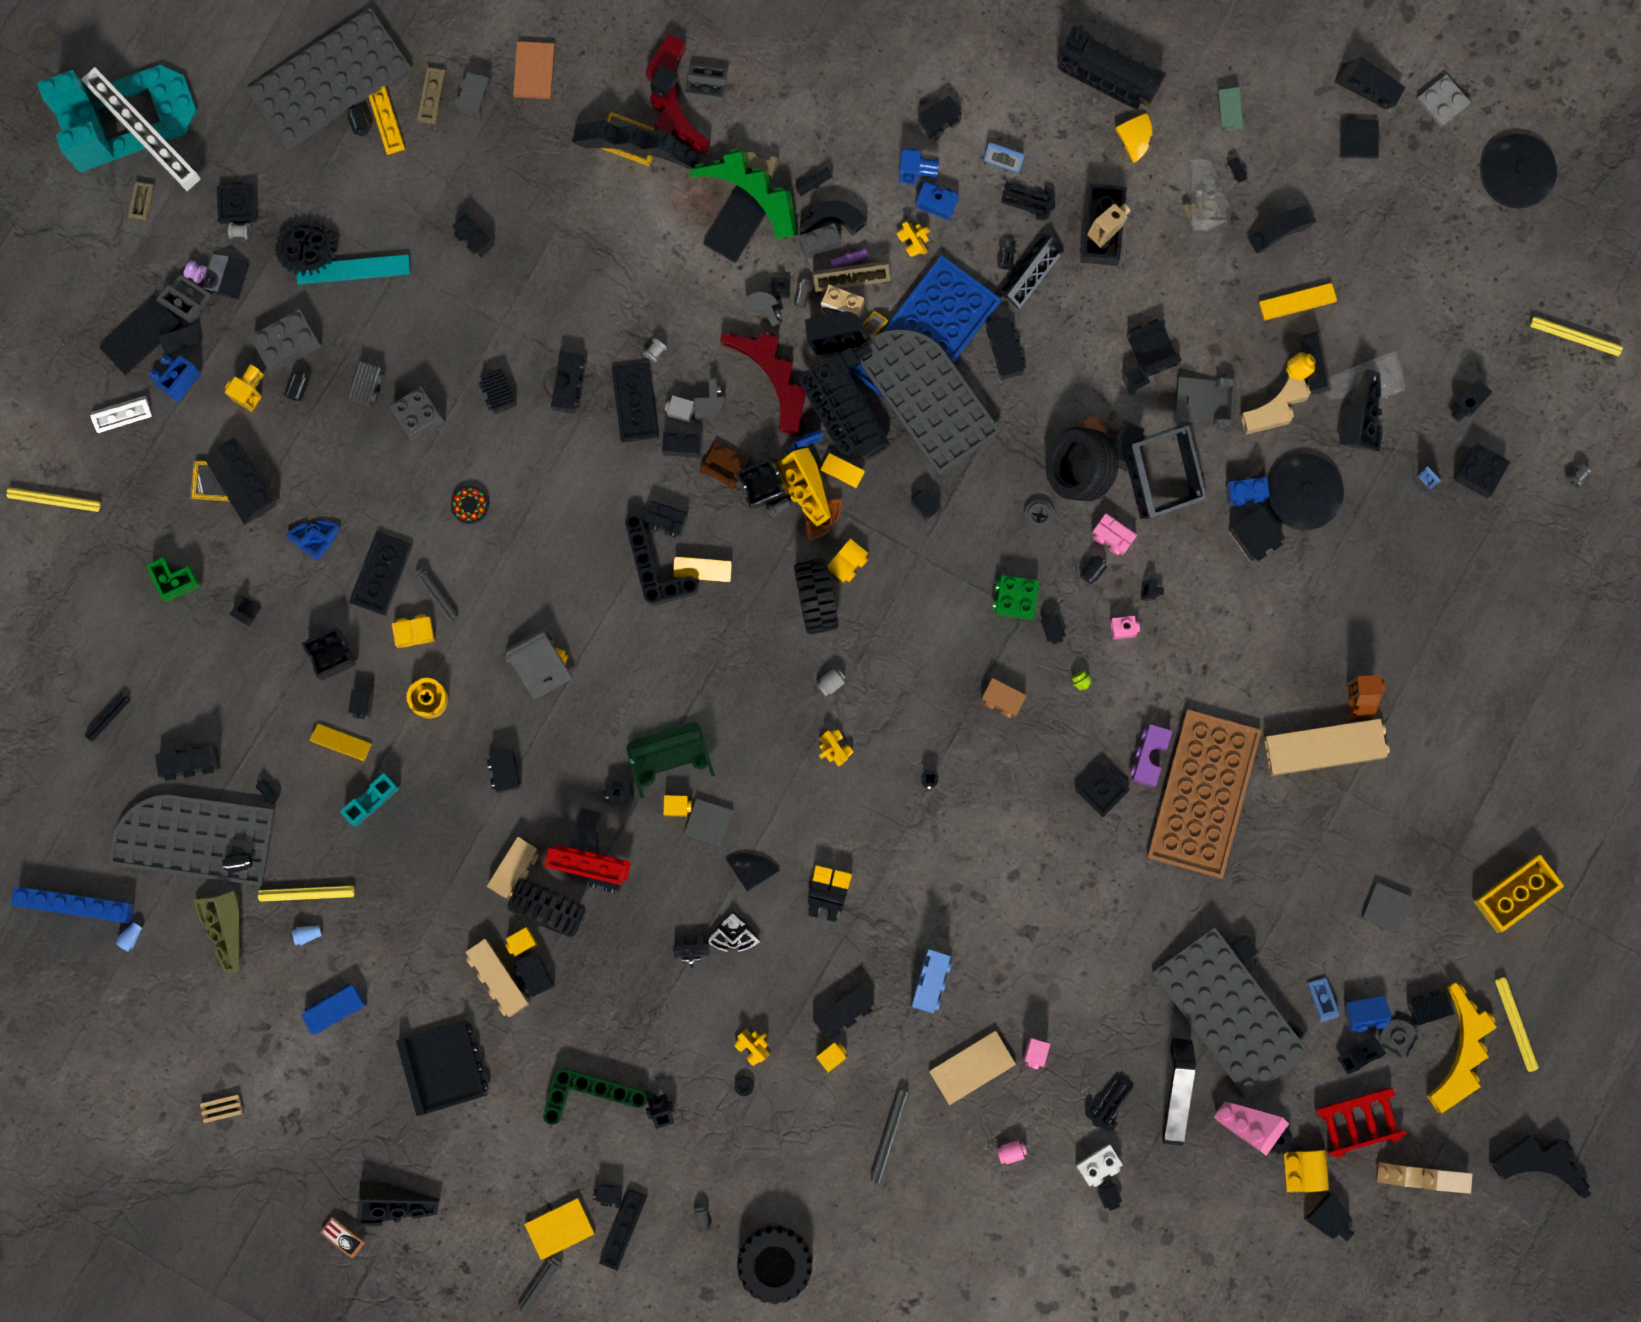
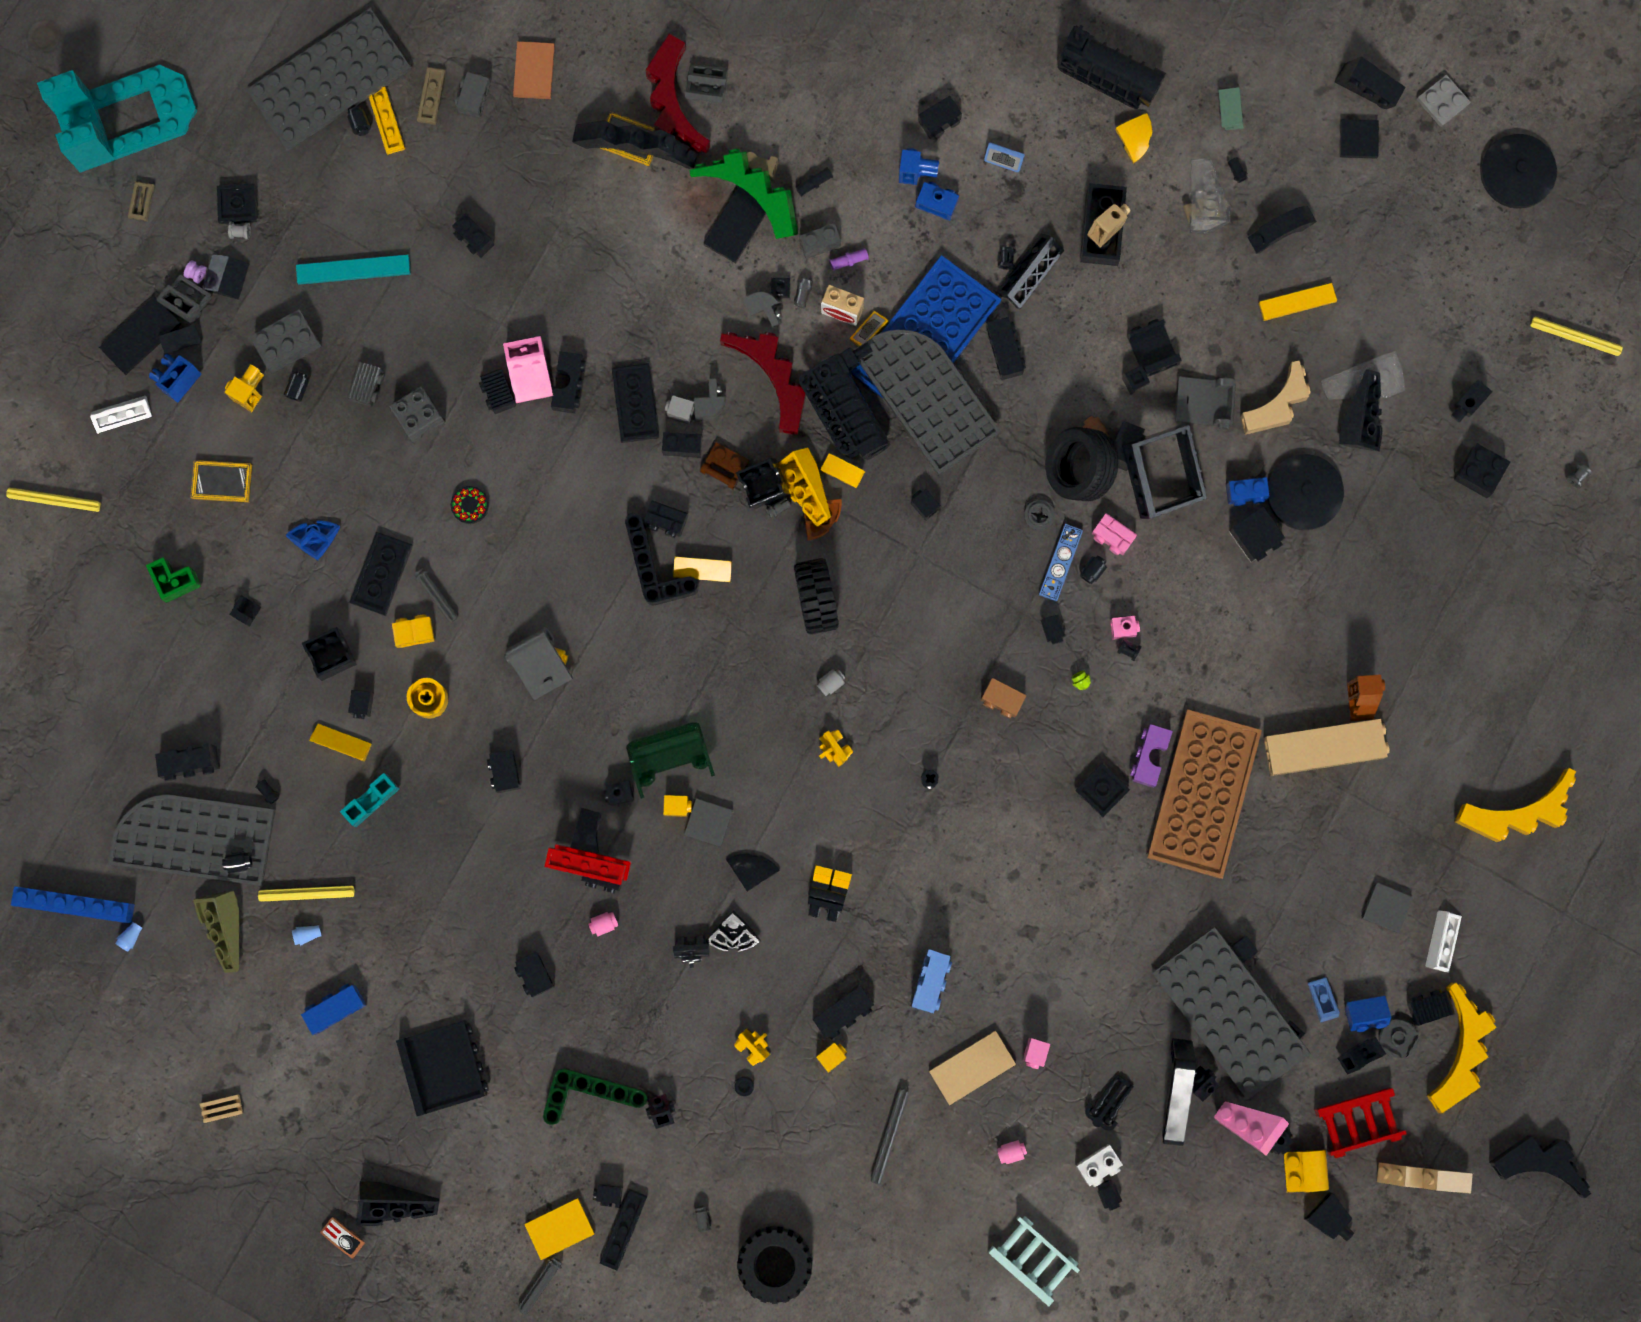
(107, 717): black axle -> none
(140, 129): white brick -> none
(240, 481): black slope -> none
(292, 243): black gear -> none
(497, 977): tan brick -> none
(513, 868): tan brick -> none
(520, 942): yellow brick -> none
(528, 369): none -> bright pink slope
(546, 908): black tyre -> none
(603, 923): none -> bright pink brick
(654, 350): light grey bush -> none
(663, 82): black brick -> none
(809, 438): blue brick -> none
(834, 211): black arch -> none
(835, 332): black brick -> none
(847, 561): yellow brick -> none
(851, 275): dark tan brick -> none
(908, 231): yellow hips -> none
(1016, 598): green brick -> none
(1016, 1265): none -> light aqua fence
(1050, 205): black piece -> none
(1060, 562): none -> tile
(1129, 649): none -> black bush
(1150, 590): black tile -> none
(1204, 1083): none -> black brick
(1300, 366): yellow head -> none
(1319, 380): black brick -> none
(1428, 478): medium blue slope -> none
(1443, 941): none -> white slope
(1516, 1024): light yellow axle -> none
(1518, 893): yellow brick -> none
(1546, 809): none -> yellow arch

